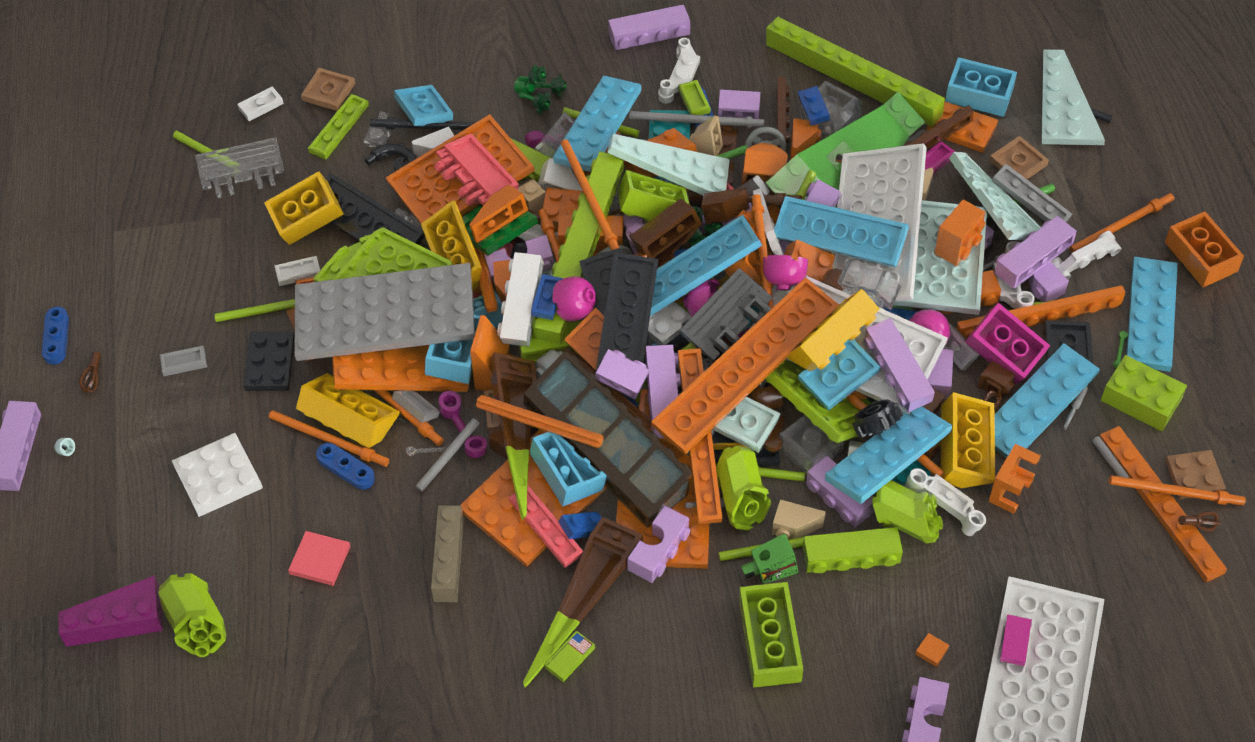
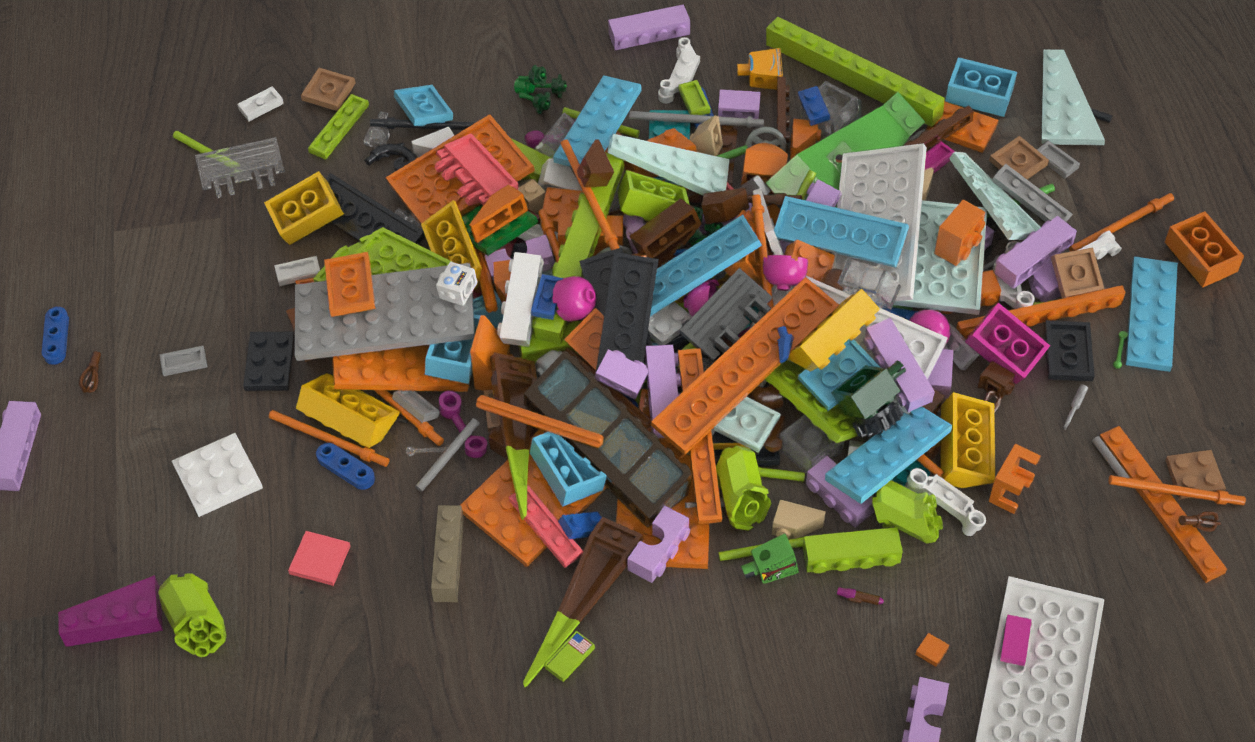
(65, 442): light aqua hinge -> none
(261, 309): lime bar -> none
(349, 284): none -> orange plate
(456, 283): none -> white head
(595, 167): none -> reddish brown slope
(762, 68): none -> light orange torso
(770, 634): lime brick -> none
(784, 343): none -> blue bar
(858, 596): none -> reddish brown piece
(868, 390): none -> dark green brick
(1042, 399): medium azure plate -> none
(1058, 159): none -> light grey tile
(1077, 272): none -> medium nougat plate
(1143, 393): lime brick -> none

